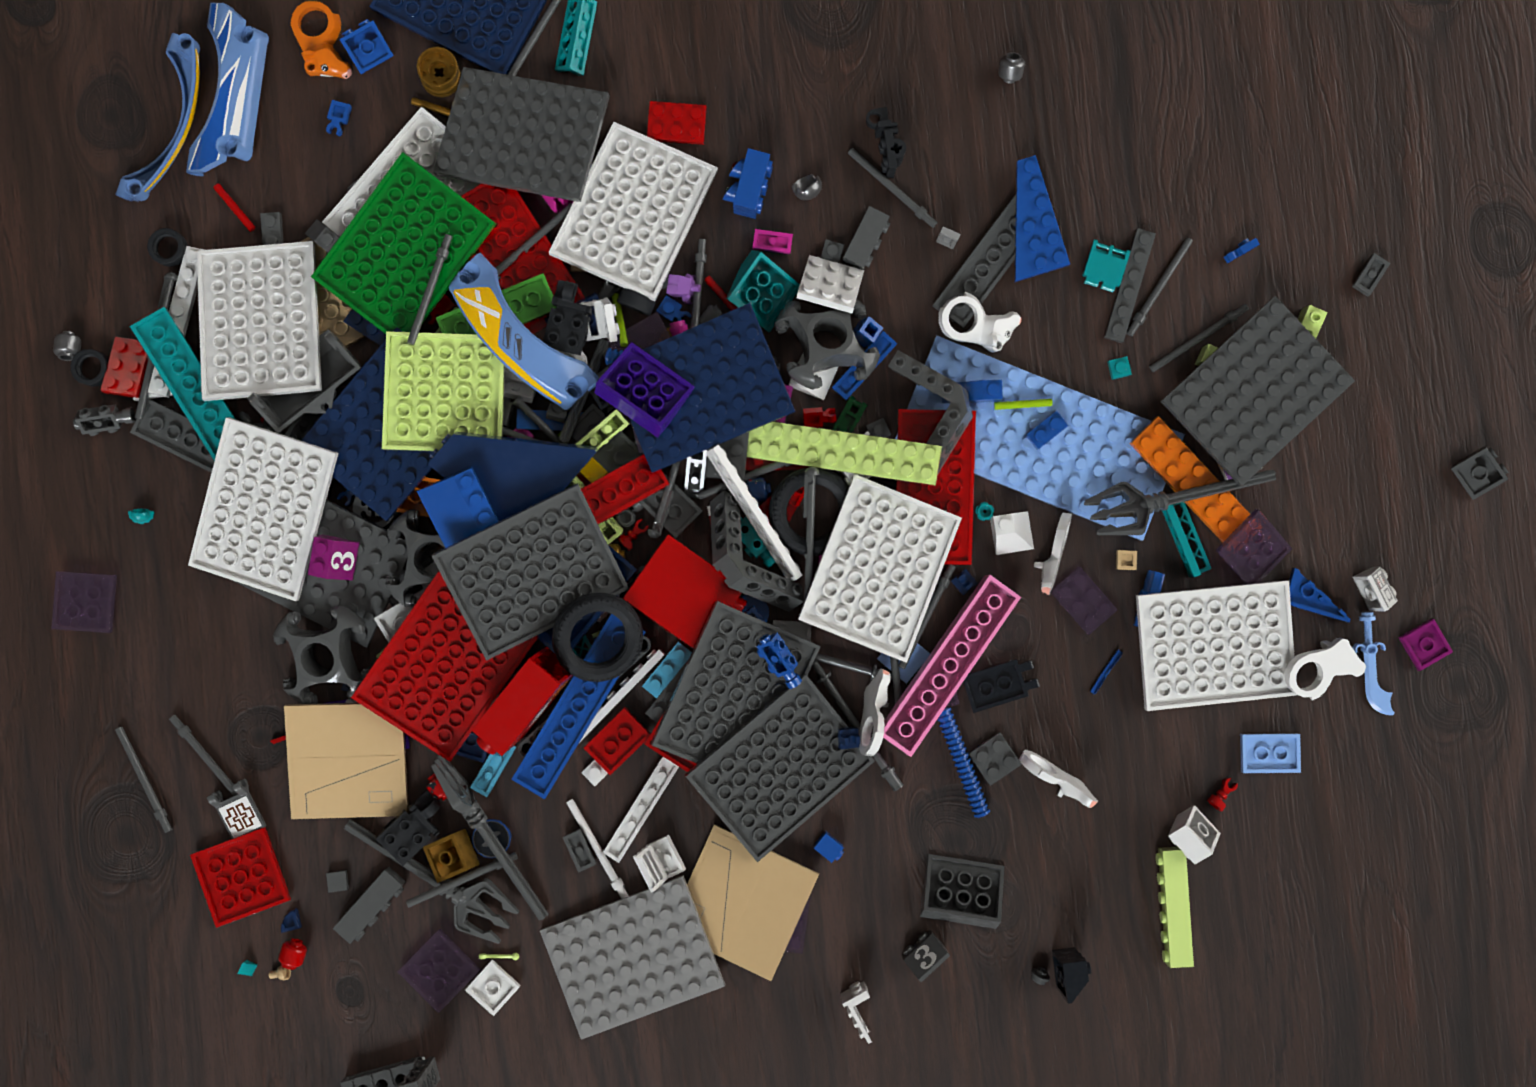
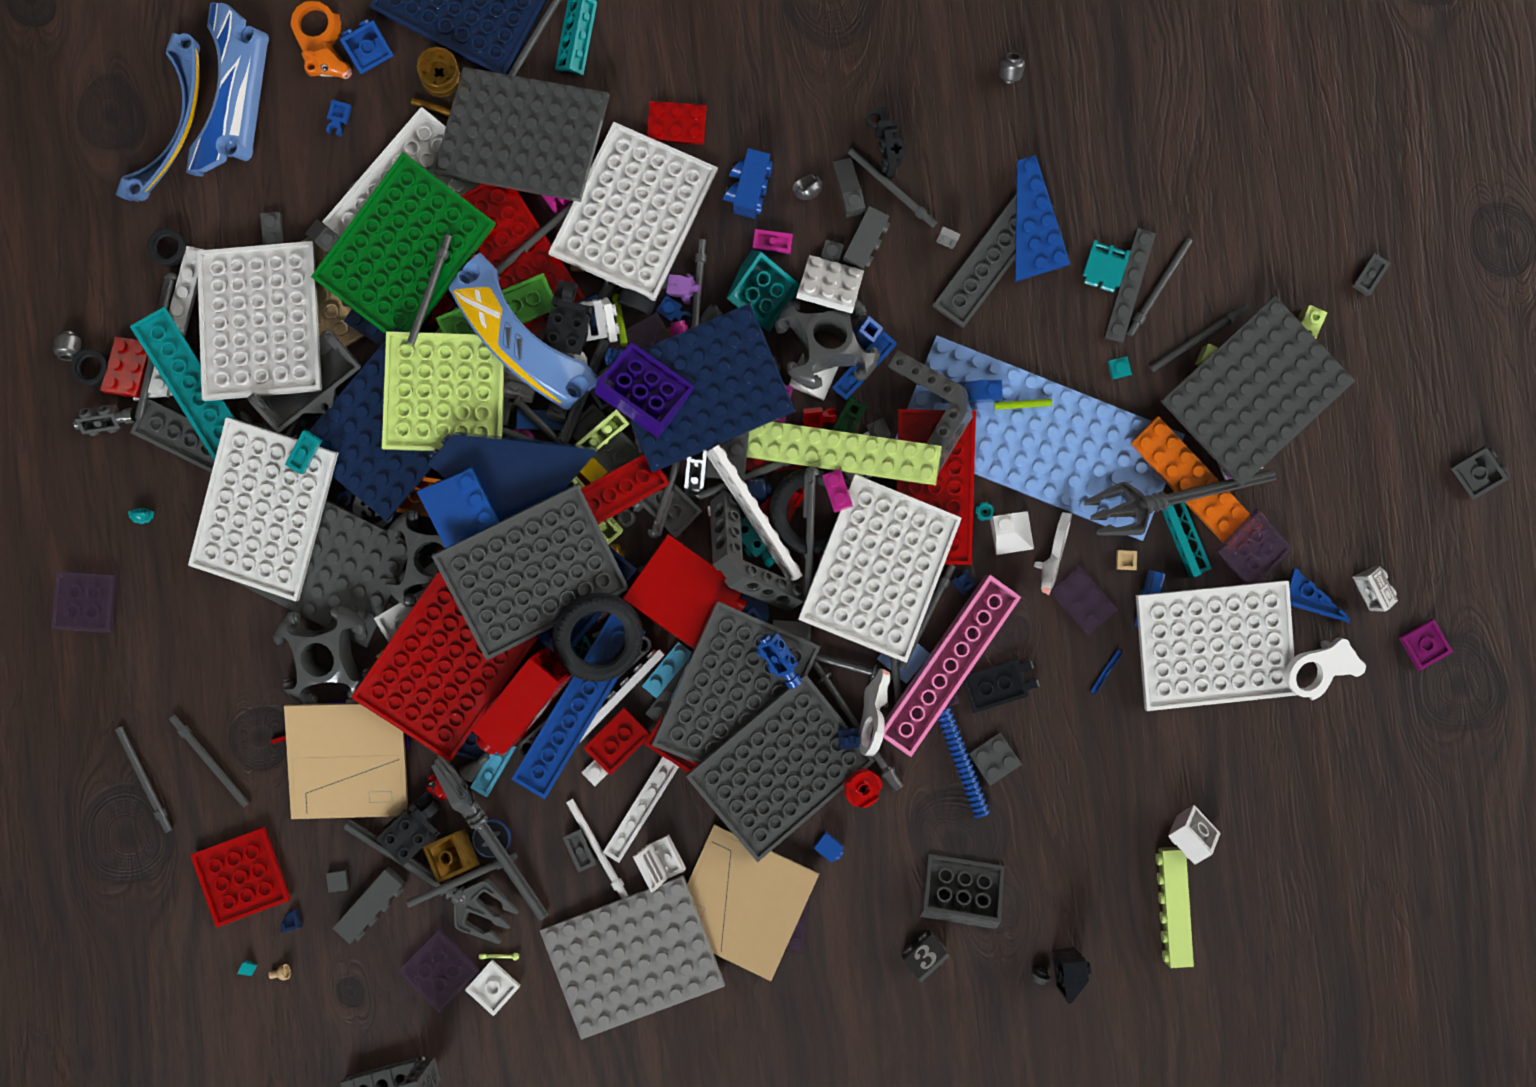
(234, 207): red bar -> none
(238, 812): flag -> none
(292, 954): red head -> none
(303, 452): none -> teal plate
(333, 558): magenta slope -> none
(470, 770): none -> dark grey cone
(631, 535): red piece -> none
(719, 292): red bar -> none
(837, 490): none -> dark pink plate
(849, 187): none -> dark grey slope
(850, 998): white plate -> none
(855, 781): none -> red plate
(987, 330): white animal -> none
(1047, 430): blue plate -> none
(1050, 773): white animal -> none
(1216, 801): red piece -> none
(1244, 247): blue plate -> none
(1270, 753): light blue plate -> none
(1375, 695): light blue sword -> none

